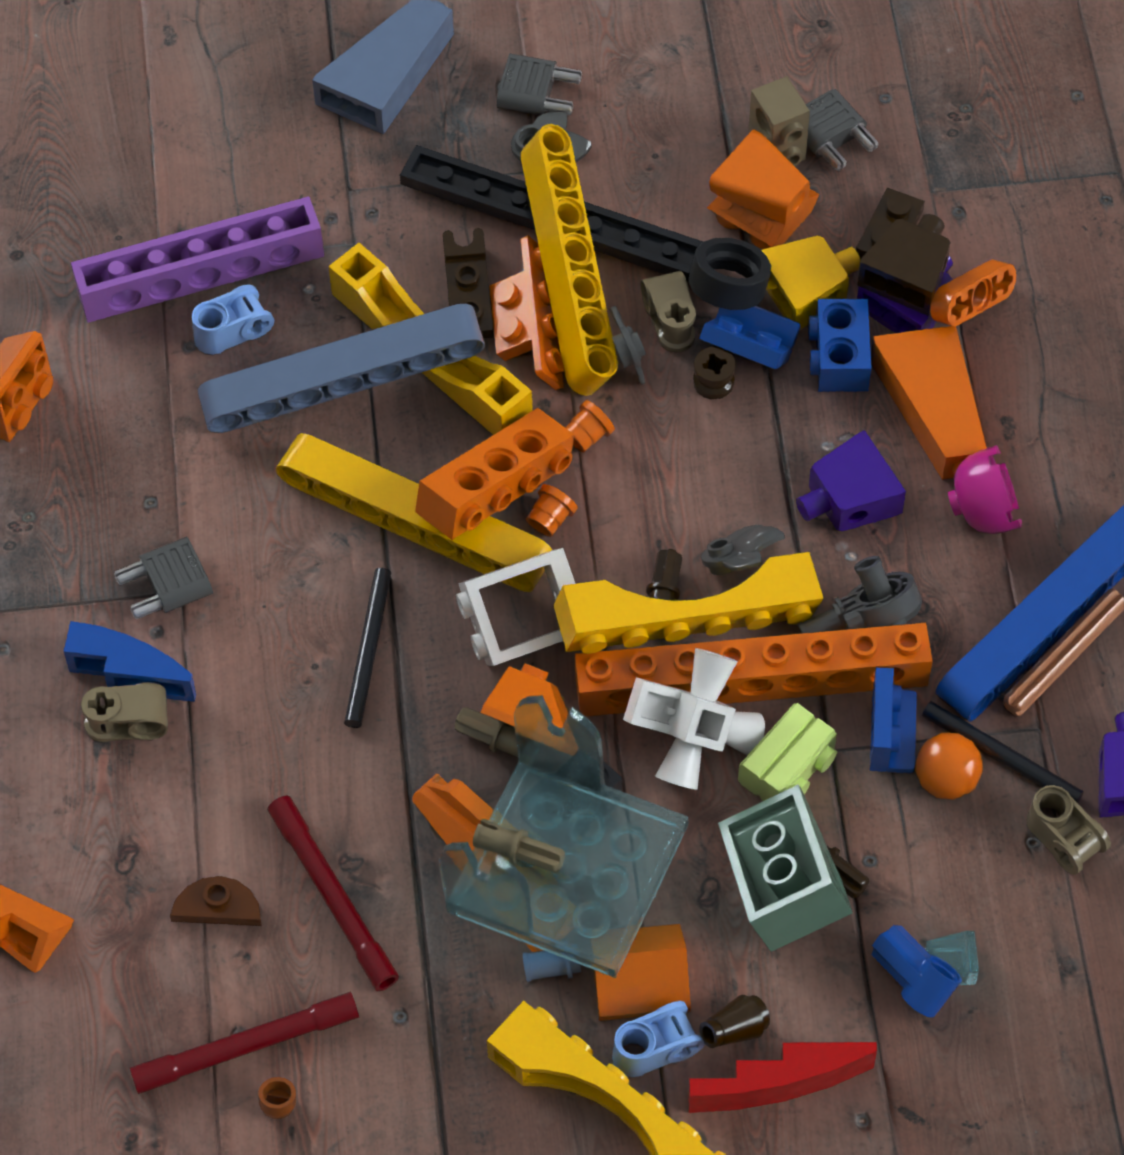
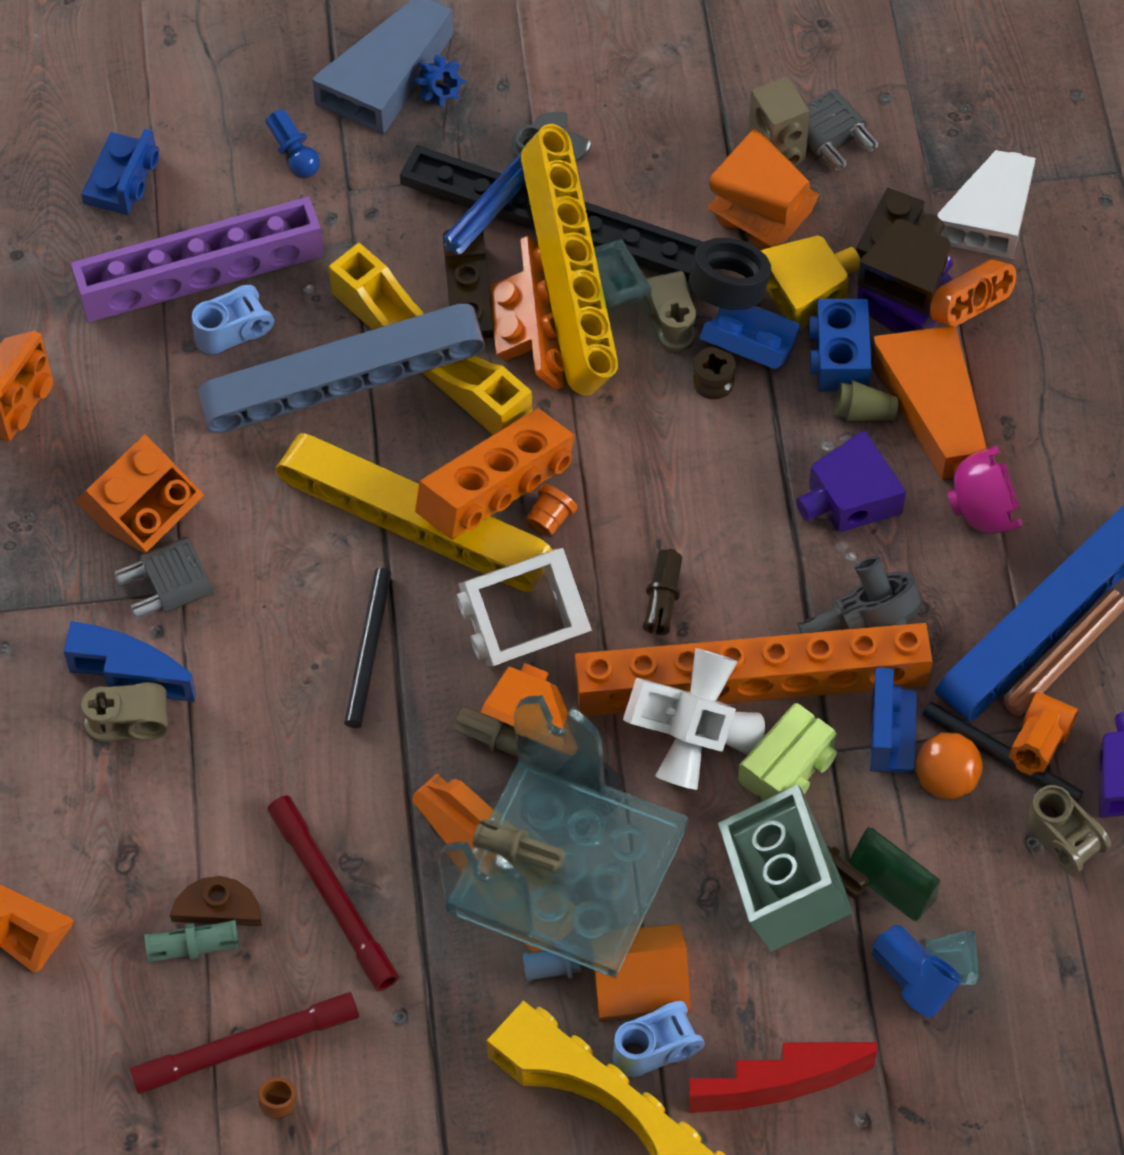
(121, 172): none -> blue bracket
(140, 496): none -> orange slope
(192, 941): none -> sand green pin
(303, 159): none -> blue axle
(435, 71): none -> blue gear
(485, 208): none -> blue axle
(529, 83): dark grey piece -> none
(589, 426): orange piece -> none
(606, 615): yellow arch -> none
(620, 275): none -> clear light blue slope
(628, 345): dark grey plate -> none
(736, 1022): dark brown cone -> none
(740, 549): dark grey plate -> none
(864, 403): none -> olive cone
(895, 874): none -> clear green slope
(990, 206): none -> white slope
(1043, 729): none -> orange piece

